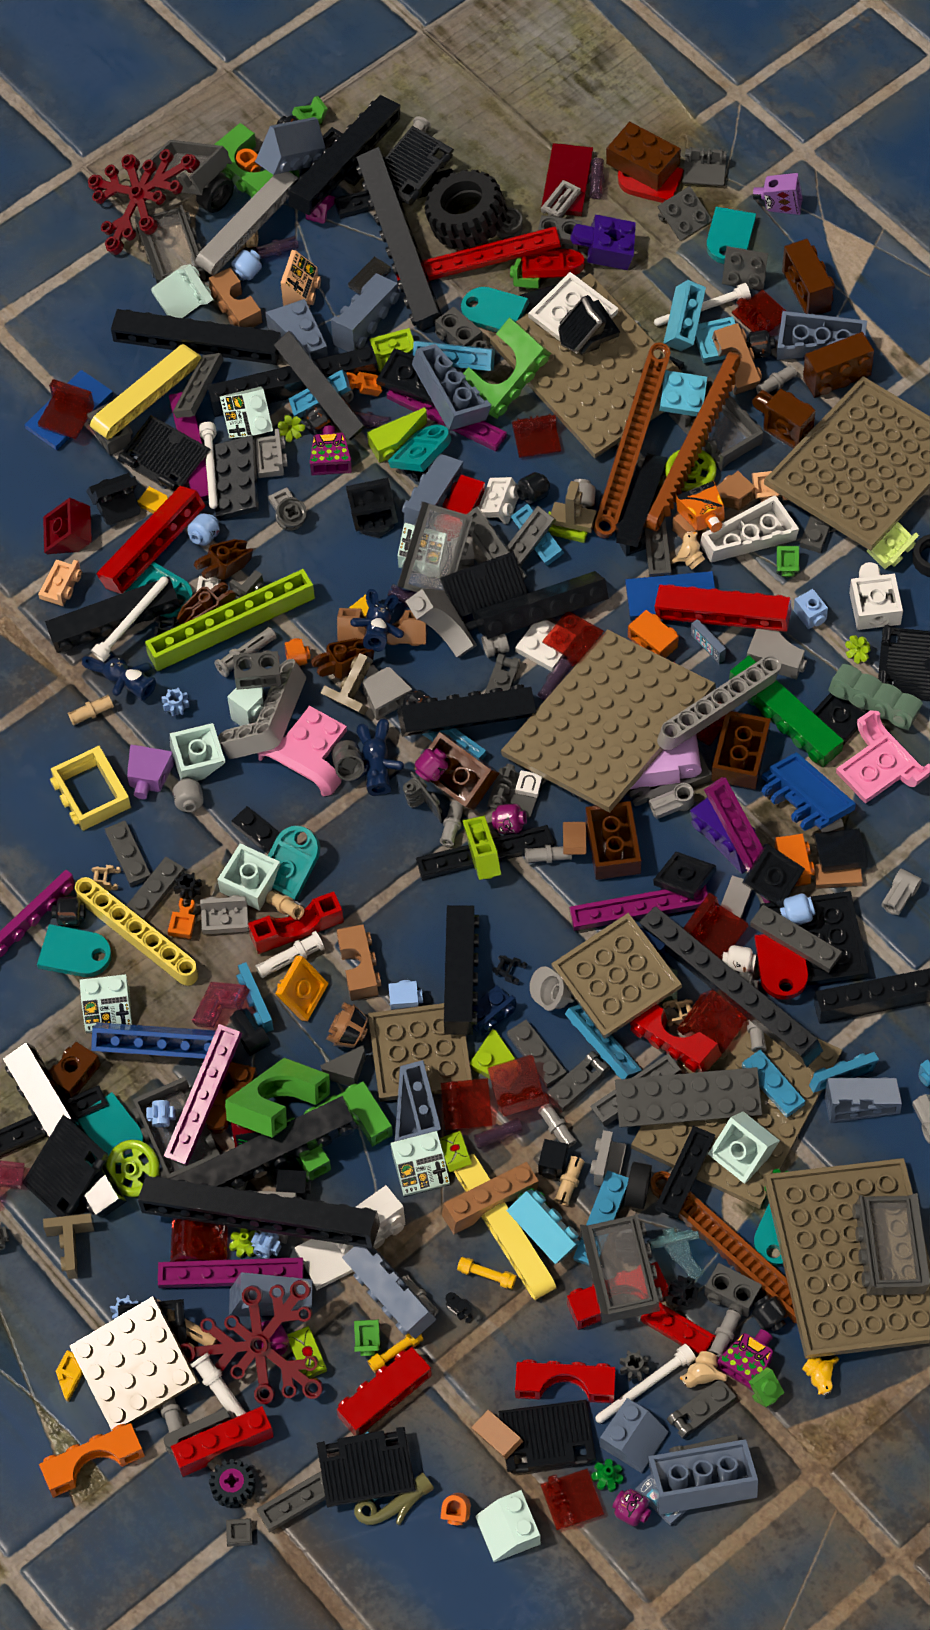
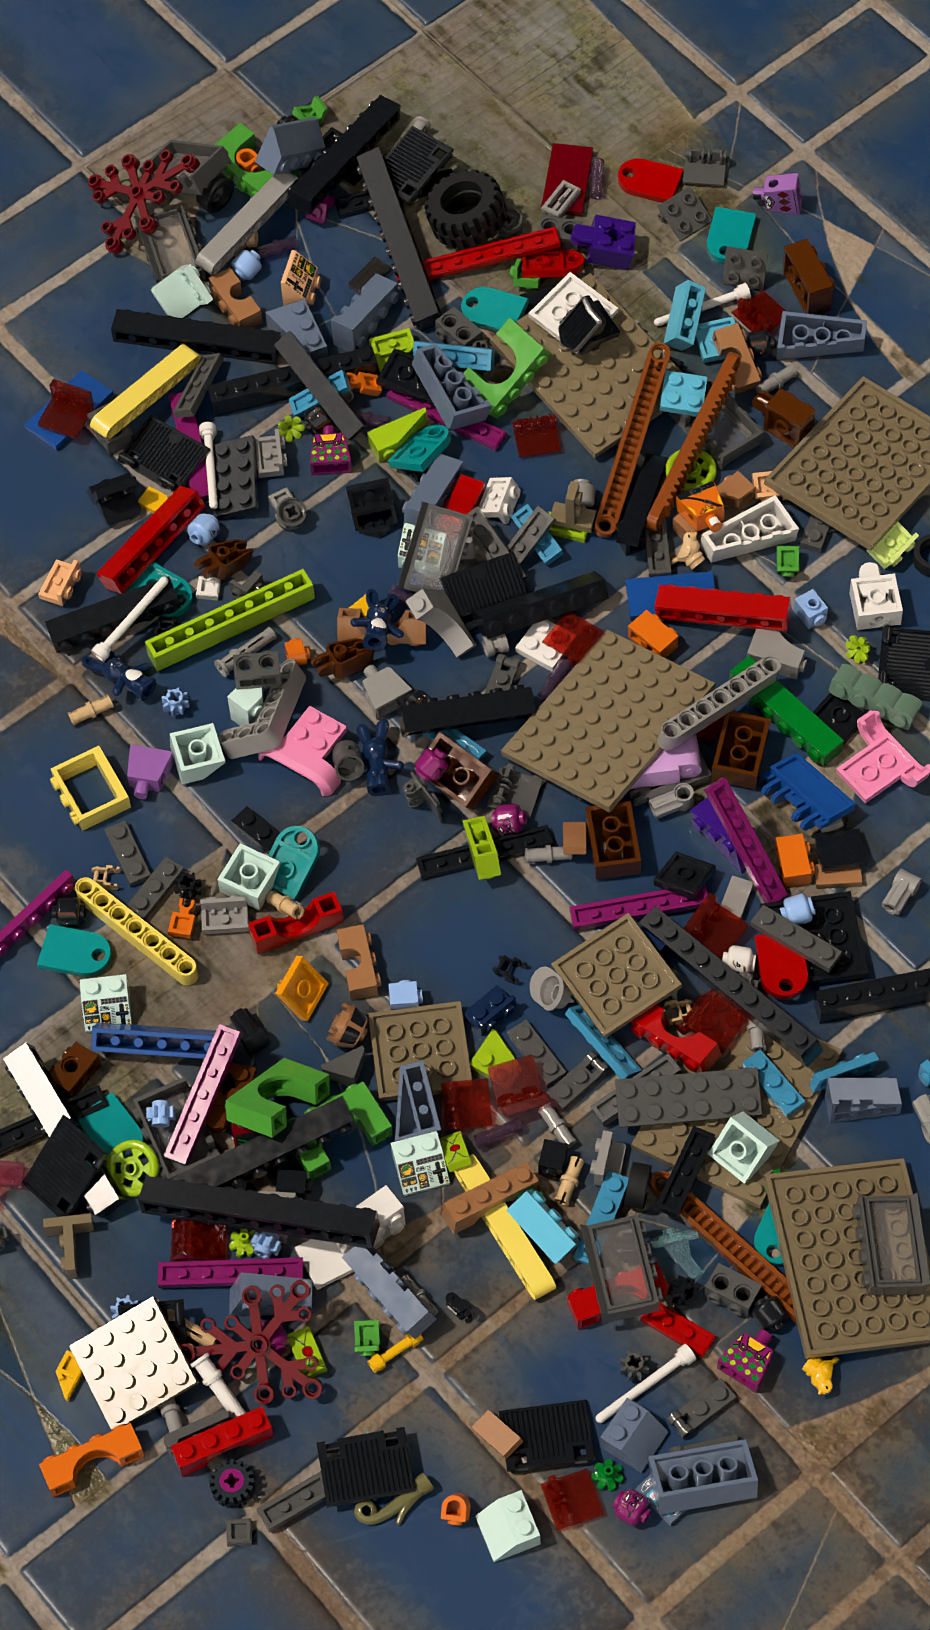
(67, 527): dark red slope -> none
(186, 794): light grey head -> none
(205, 601): reddish brown hinge -> none
(215, 999): clear pink plate -> none
(246, 413): light aqua slope -> none
(254, 998): dark azure plate -> none
(299, 948): white pin -> none
(351, 684): bracket -> none
(384, 1391): red brick -> none
(452, 824): light grey pin -> none
(459, 970): black brick -> none
(506, 1279): yellow bar -> none
(528, 784): white tile -> none
(533, 487): black head -> none
(535, 1378): red arch -> none
(643, 156): reddish brown brick -> none
(703, 1370): tan animal -> none
(708, 641): sand blue tile -> none
(724, 1333): light grey pin -> none
(766, 1387): bright green bracket -> none
(773, 875): black tile -> none
(838, 364): reddish brown brick -> none

